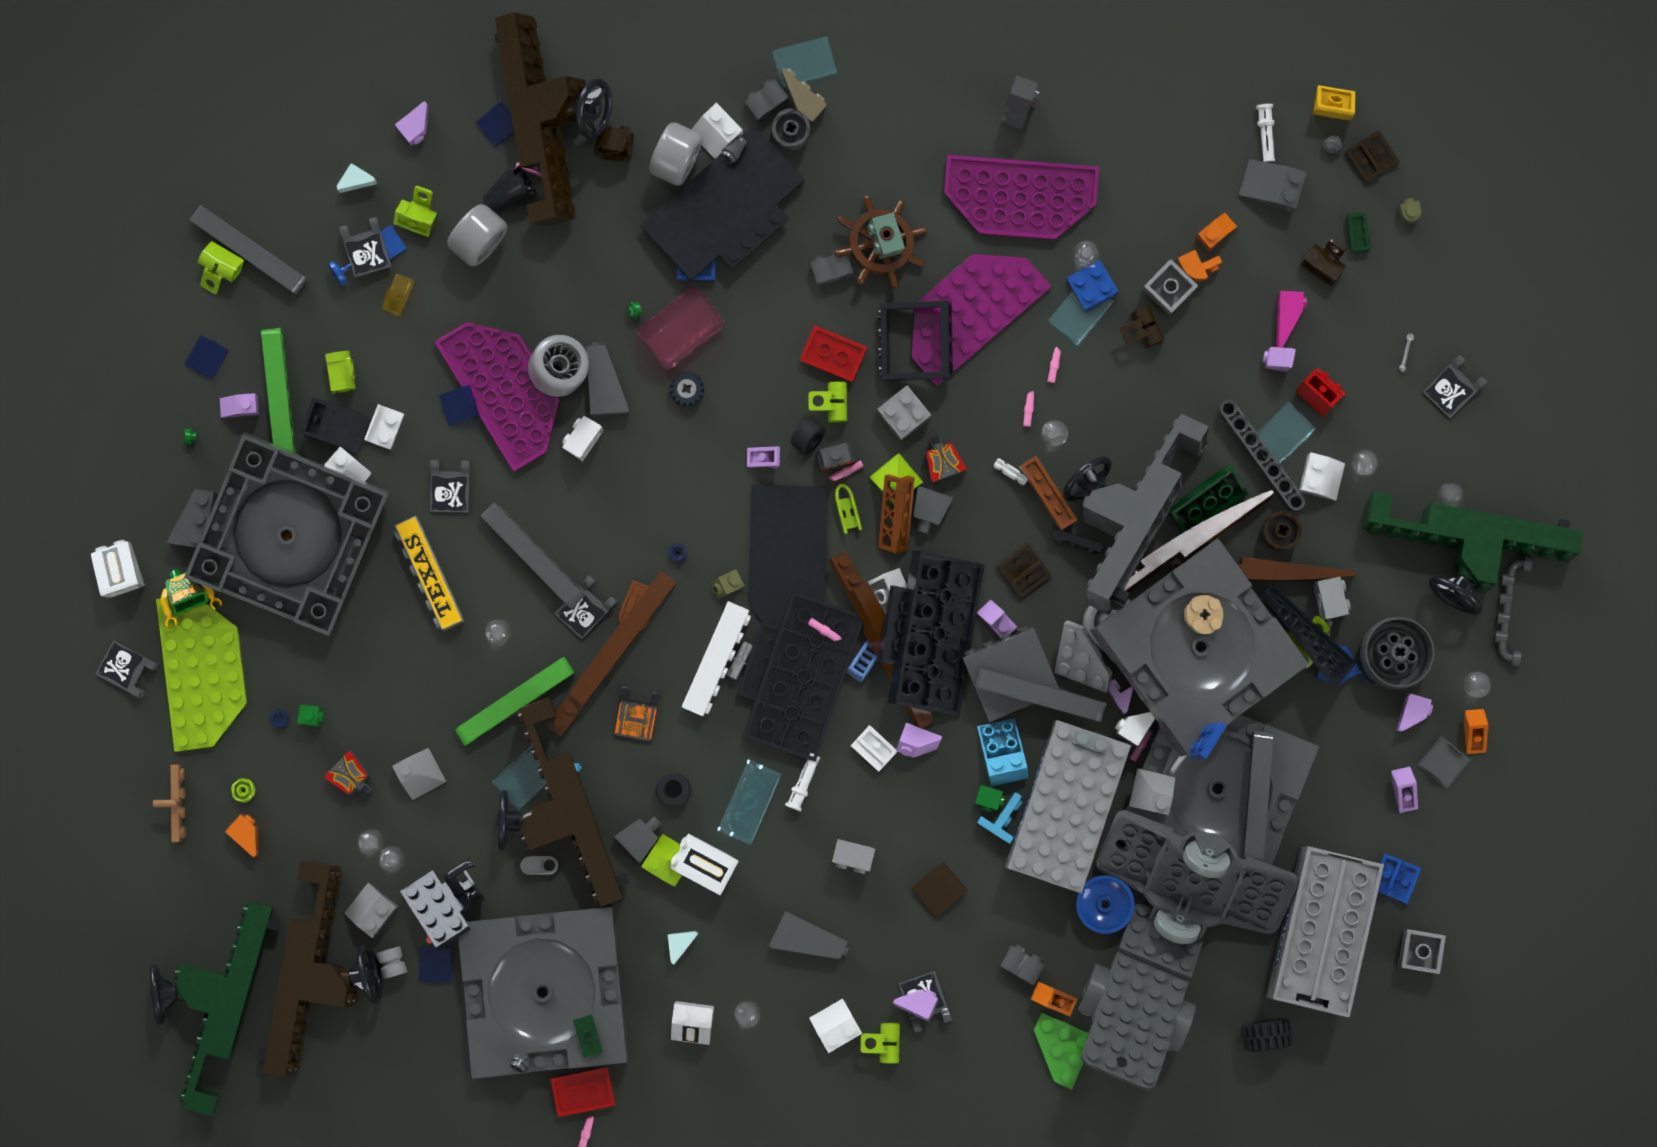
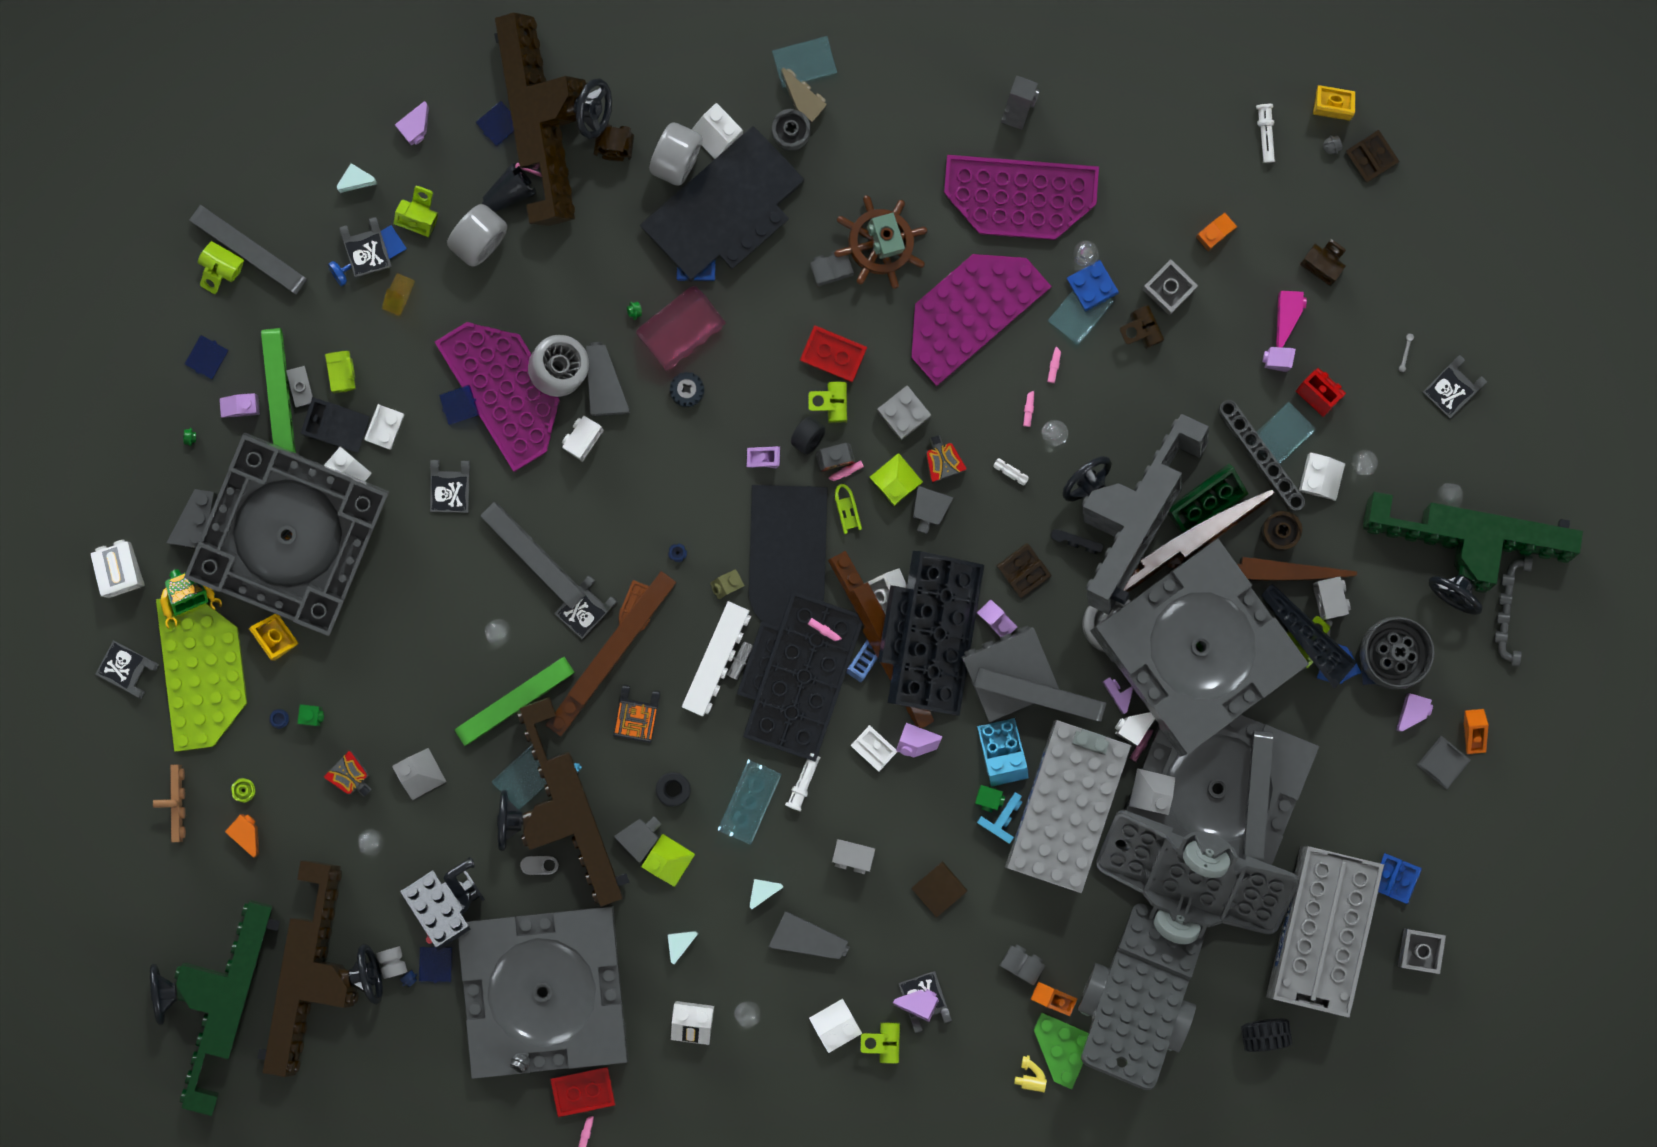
(274, 636): none -> yellow slope
(300, 386): none -> light grey plate
(371, 910): light grey slope -> none
(392, 859): clear piece -> none
(409, 978): none -> dark blue plate
(429, 573): brick -> none
(588, 1035): dark green plate -> none
(703, 864): white slope -> none
(732, 151): dark grey cone -> none
(762, 891): none -> light aqua slope
(766, 100): dark grey brick -> none
(899, 515): dark orange fence -> none
(946, 341): black window -> none
(1028, 1082): none -> light yellow plant
(1048, 493): dark orange fence -> none
(1081, 659): light grey plate -> none
(1105, 919): blue dish -> none
(1192, 266): orange brick -> none
(1210, 735): blue plate -> none
(1212, 621): tan plate -> none
(1272, 184): dark grey slope -> none
(1358, 232): dark green plate -> none
(1405, 789): lavender slope -> none
(1409, 210): olive plate -> none
(1477, 684): clear piece -> none

